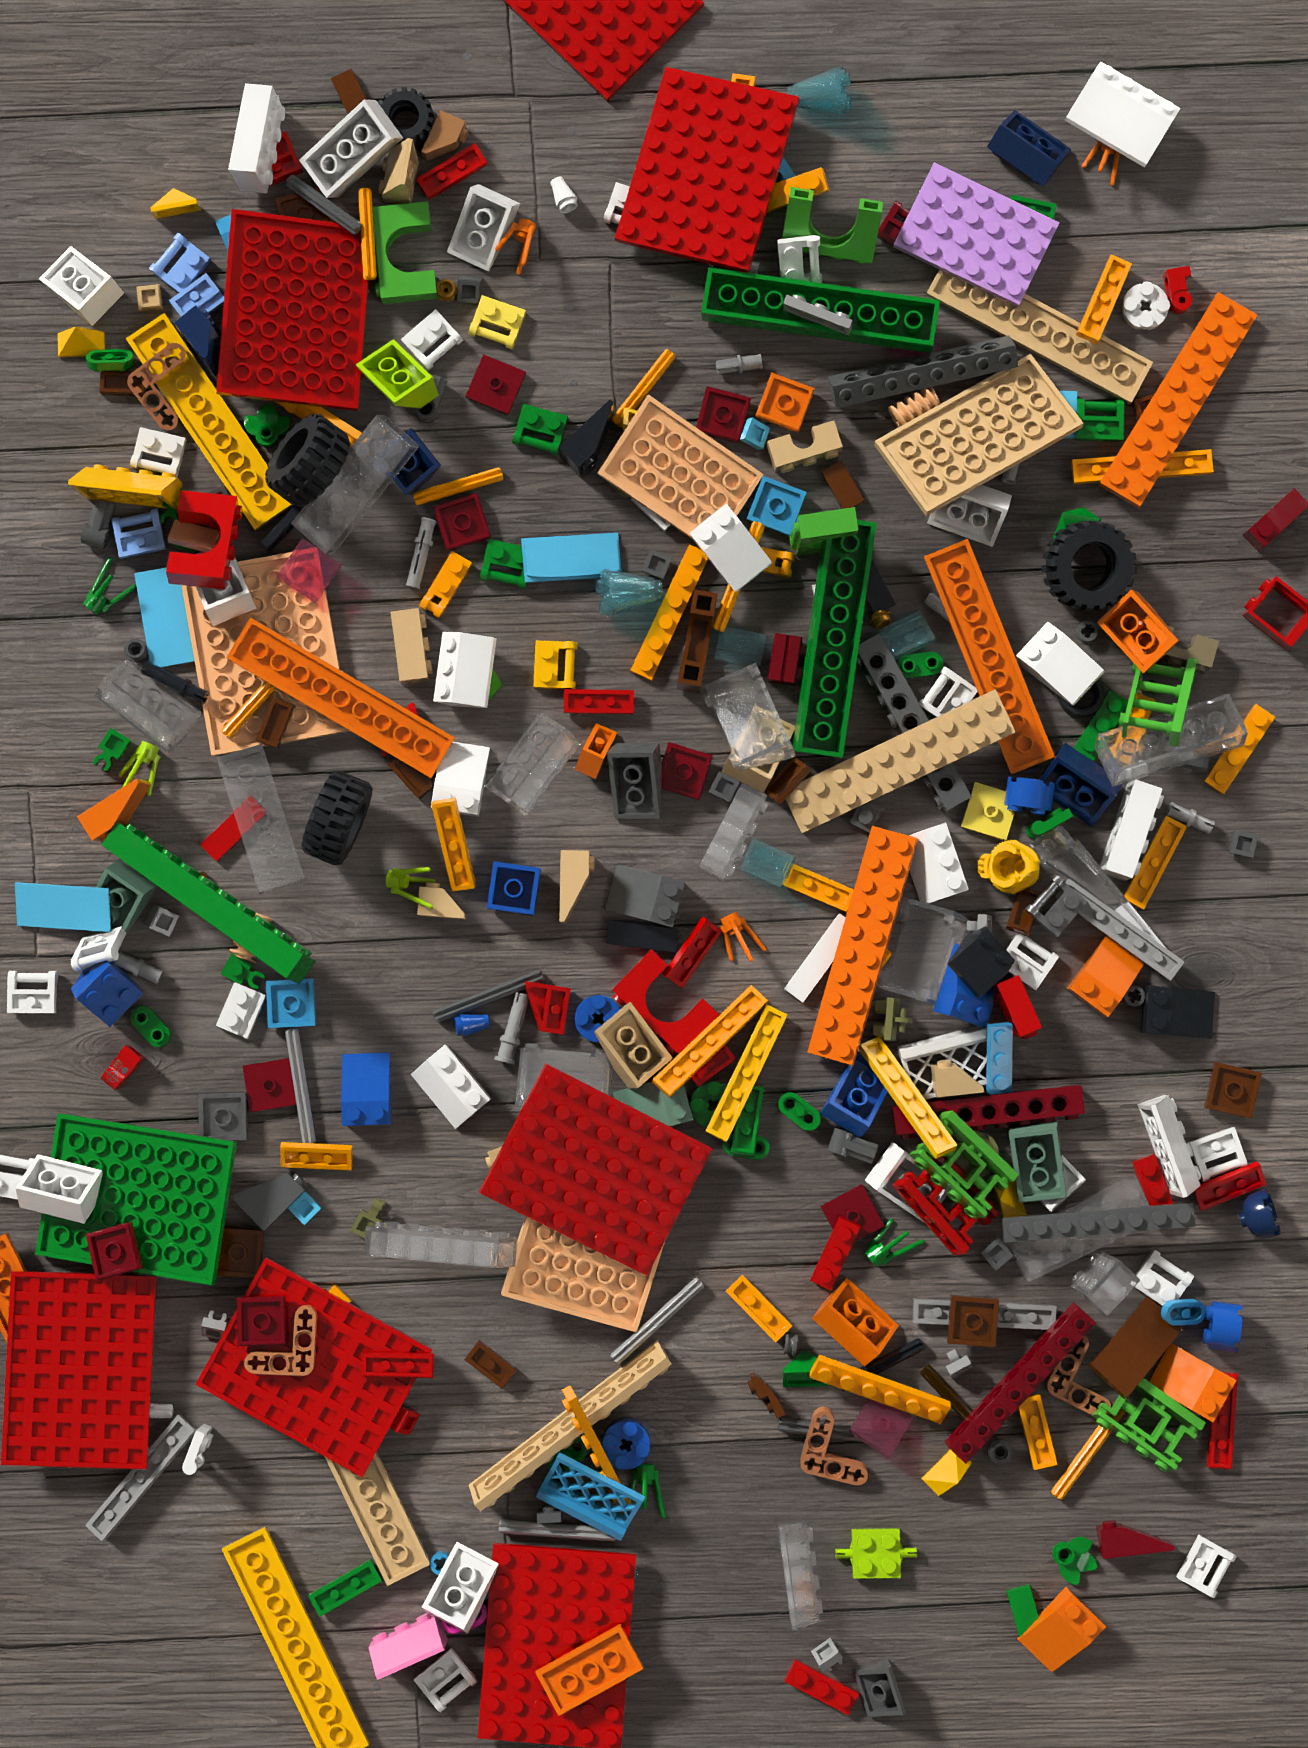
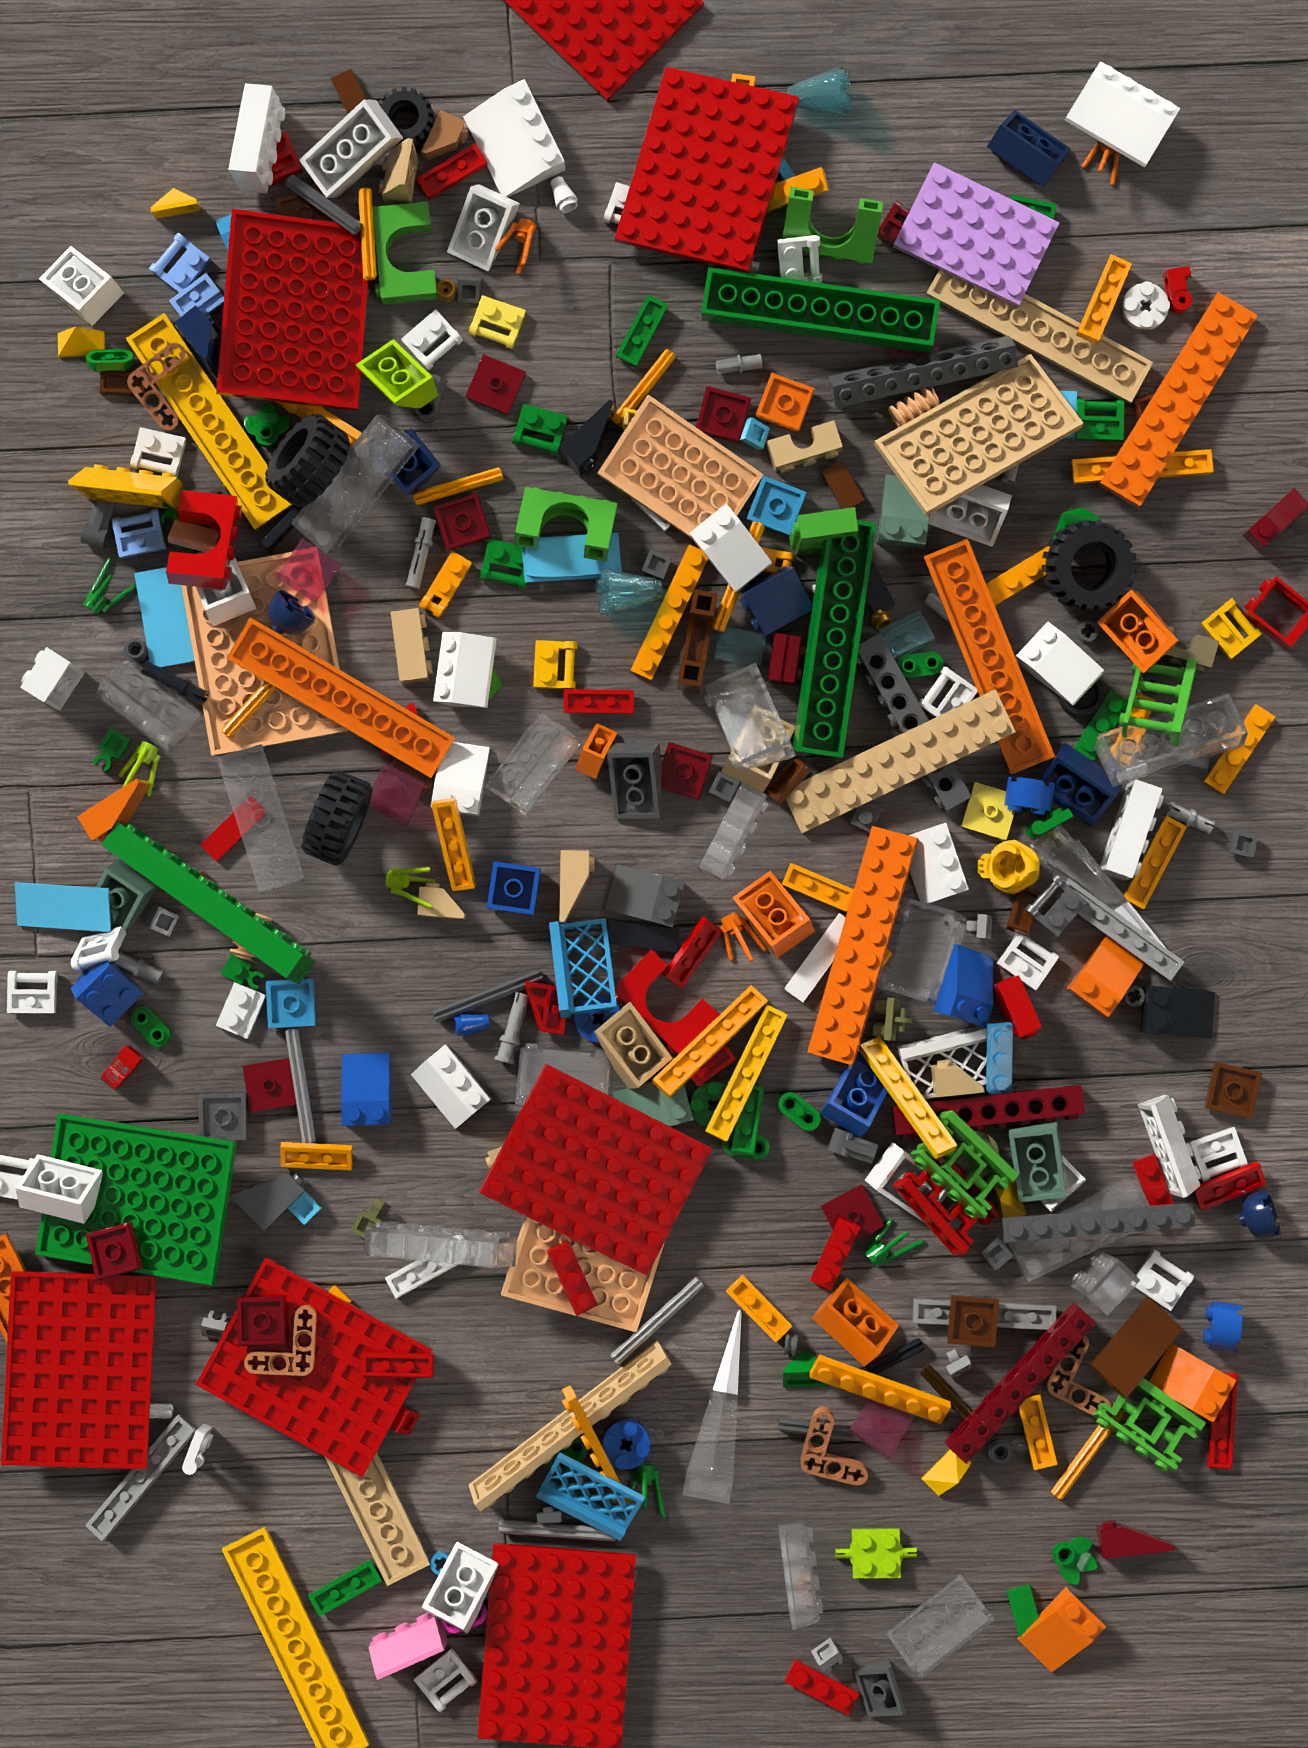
(52, 678): none -> white brick
(149, 297): tan tile -> none
(240, 1252): reddish brown plate -> none
(275, 723): reddish brown tile -> none
(288, 614): none -> dark blue cylinder
(396, 793): none -> clear pink plate
(415, 1275): none -> white tile
(490, 1364): reddish brown plate -> none
(514, 140): none -> white slope
(542, 505): none -> bright green arch
(562, 972): none -> dark azure fence
(572, 1278): none -> red plate
(589, 1669): orange plate -> none
(642, 331): none -> green plate
(713, 1457): none -> clear plate
(762, 1389): reddish brown slope -> none
(767, 863): clear light blue plate -> none
(774, 914): none -> orange slope
(775, 600): none -> dark blue brick
(818, 314): light grey plate -> none
(901, 518): none -> sand green slope
(940, 1626): none -> clear slope
(981, 961): black slope -> none
(1017, 578): none -> light orange plate
(1178, 1312): dark azure plate -> none
(1200, 1562): white plate -> none
(1221, 629): none -> yellow plate

